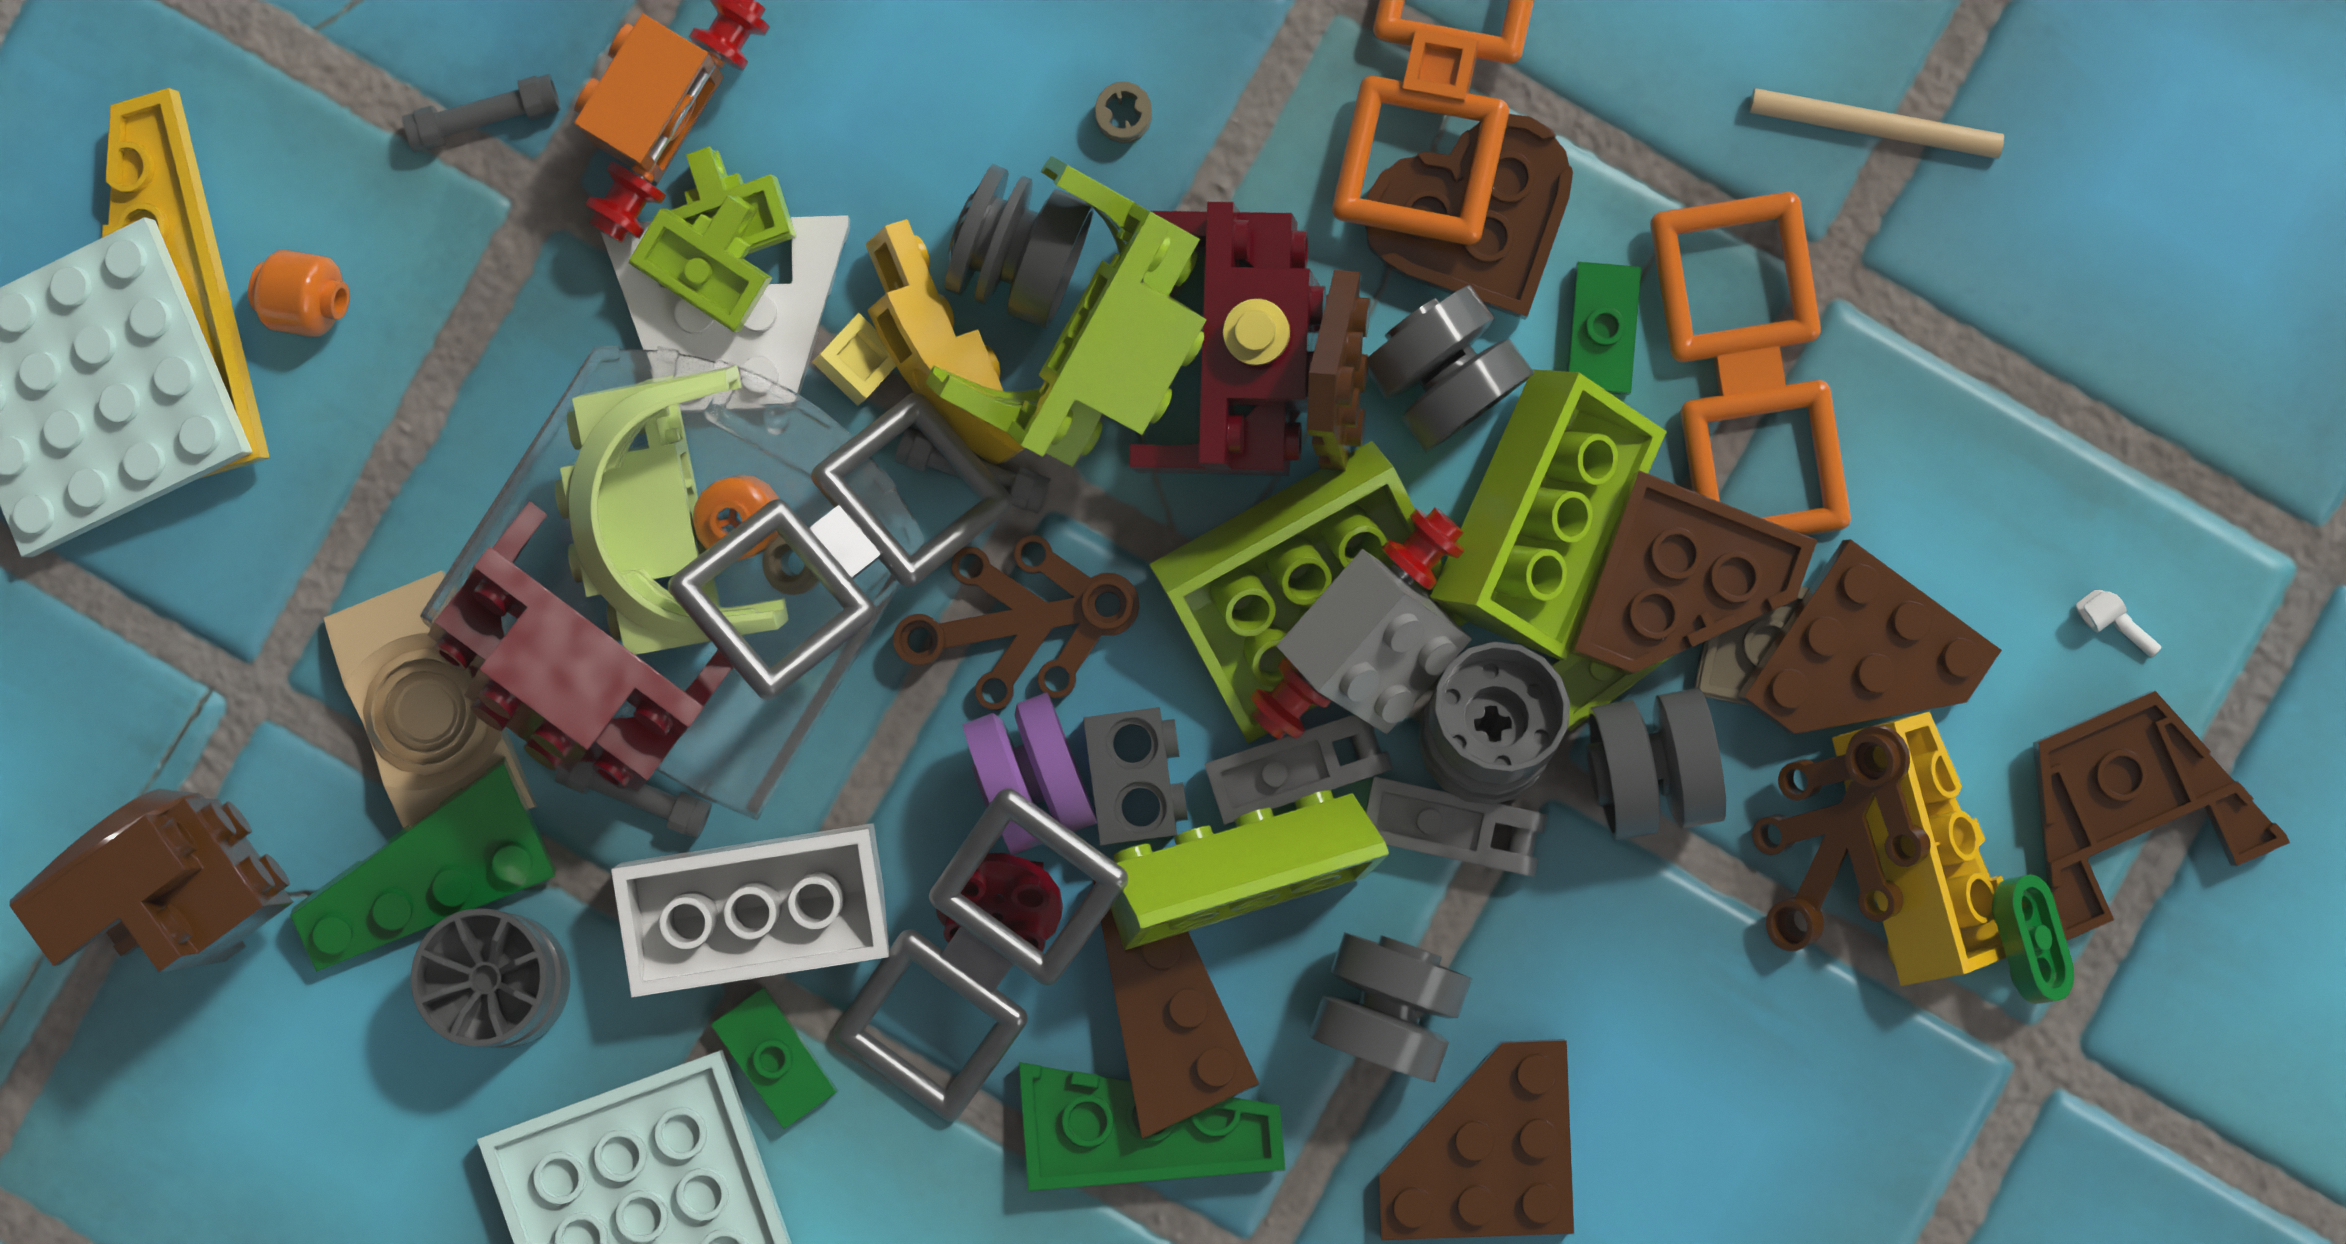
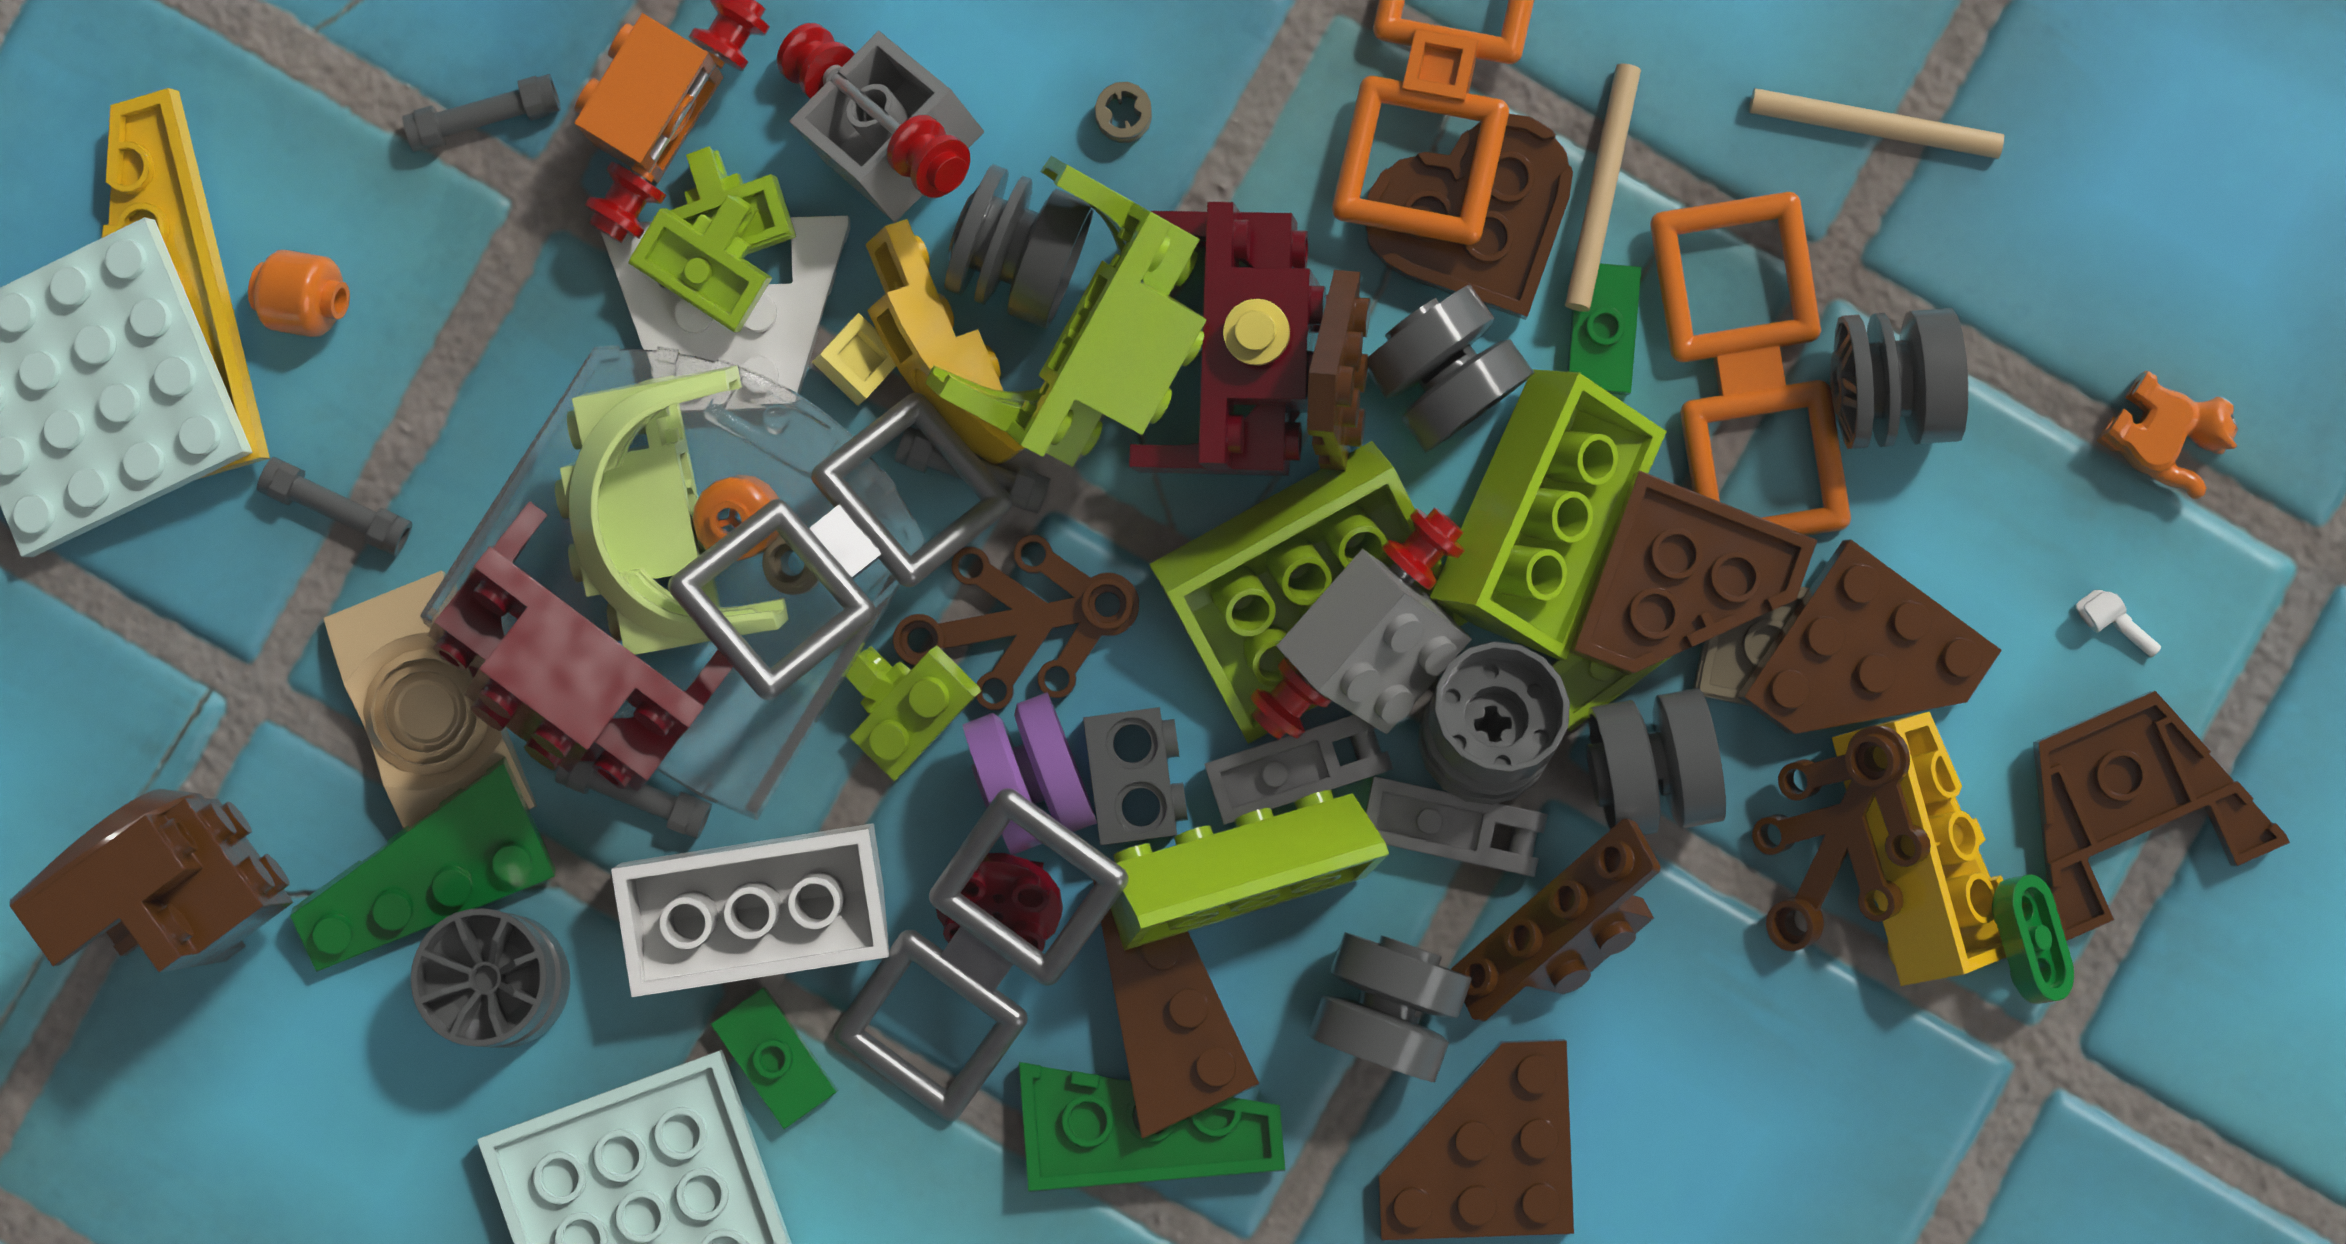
(287, 484): none -> dark grey bar
(878, 118): none -> light grey brick
(907, 705): none -> lime hinge
(1566, 925): none -> reddish brown bracket
(1602, 187): none -> tan bar
(1910, 378): none -> dark grey wheel
(2162, 430): none -> orange animal

